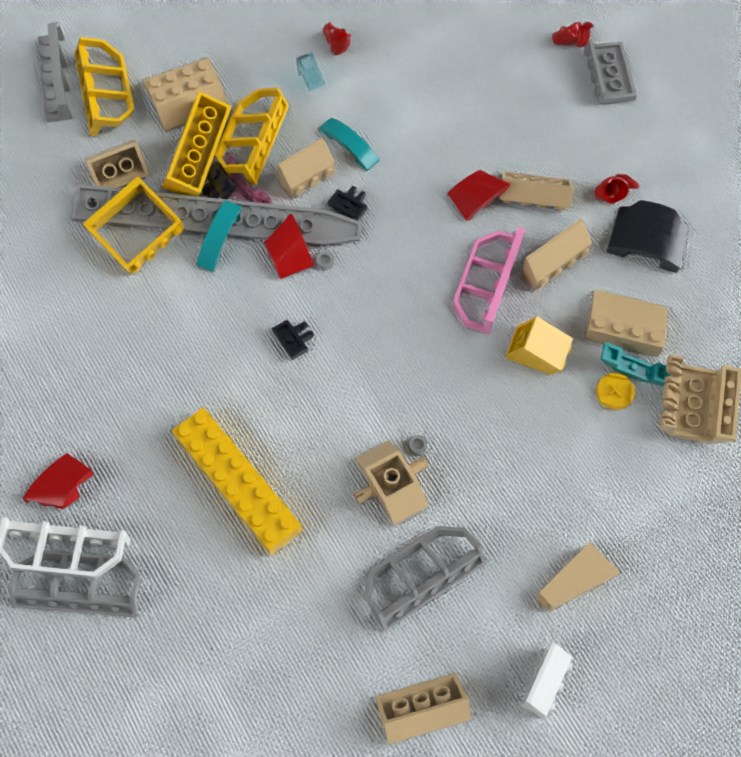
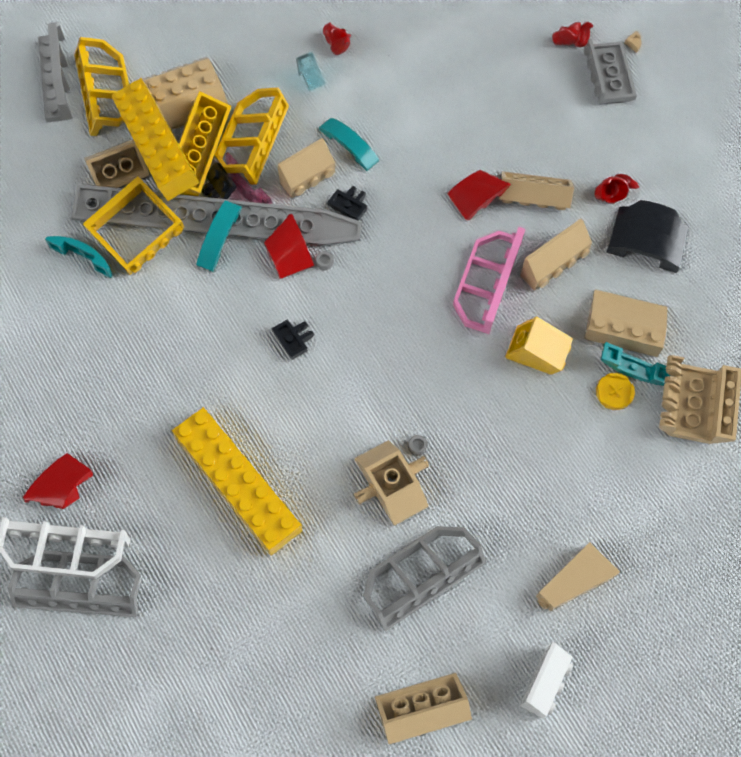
(64, 244): none -> teal slope
(154, 139): none -> yellow brick
(634, 41): none -> tan tile

